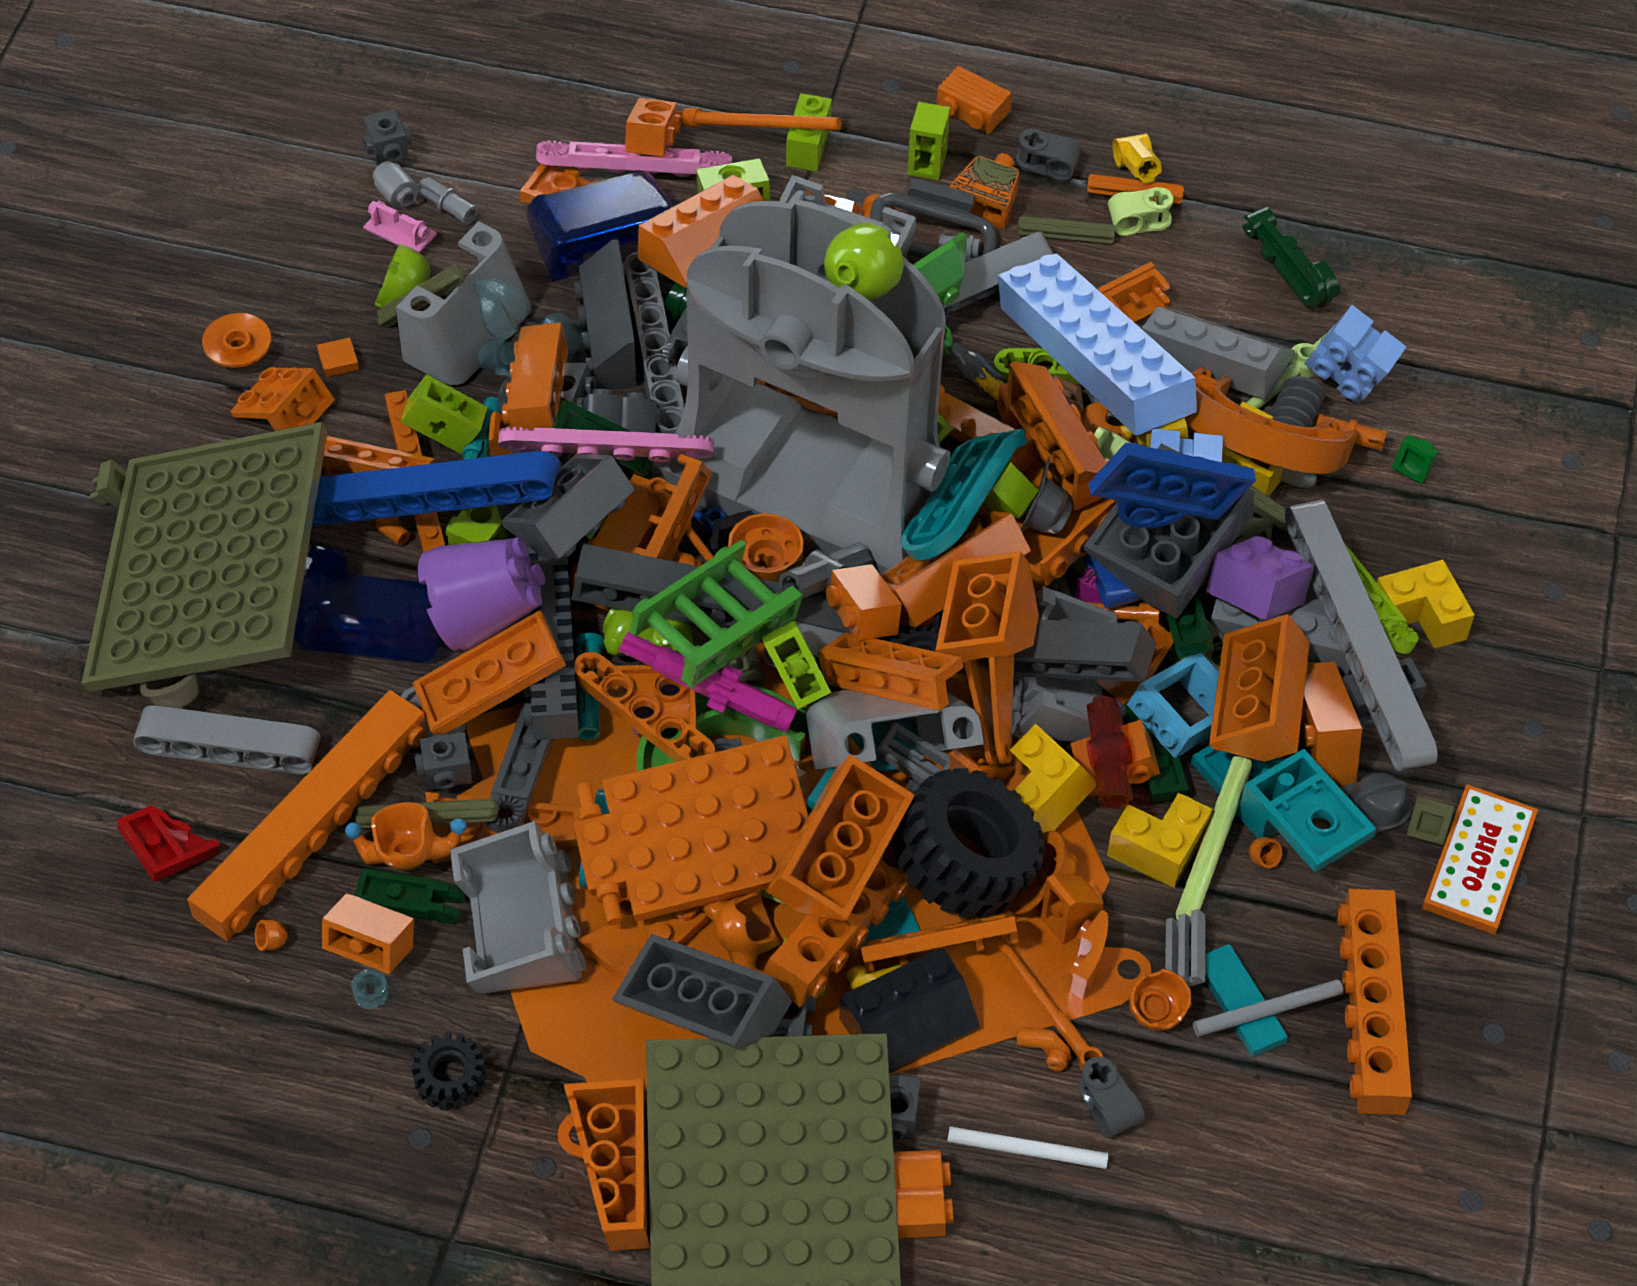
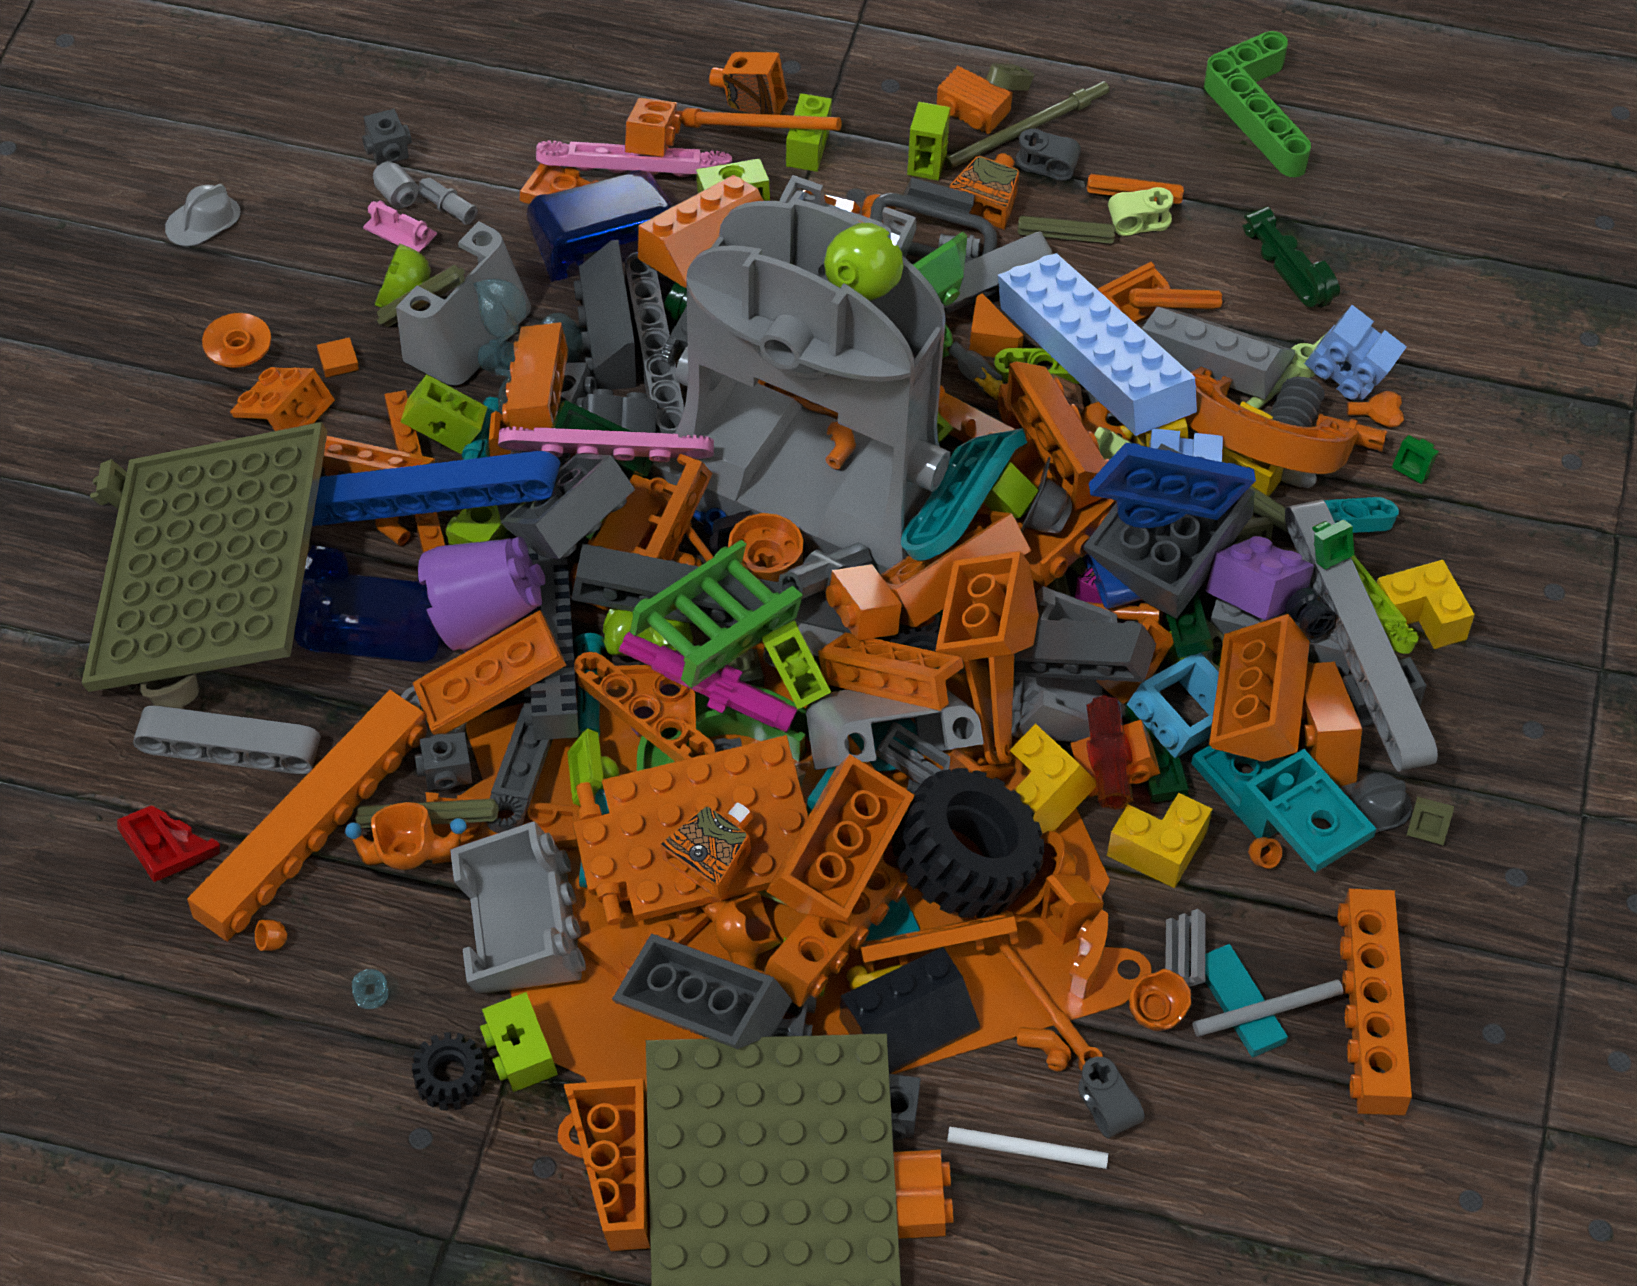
(203, 216): none -> light grey piece
(367, 933): orange brick -> none
(410, 895): dark green hinge -> none
(514, 1022): none -> lime brick
(588, 764): none -> lime tile
(710, 848): none -> torso
(752, 82): none -> orange torso
(844, 444): none -> orange arm
(992, 330): none -> orange slope
(1010, 76): none -> olive beam
(1077, 100): none -> olive bar
(1137, 155): yellow piece -> none
(1175, 298): none -> orange axle
(1215, 836): yellowish green axle -> none
(1233, 86): none -> bright green beam
(1313, 616): none -> black wheel
(1333, 543): none -> green tile
(1369, 513): none -> teal beam
(1381, 408): none -> orange rock
(1480, 859): tile -> none

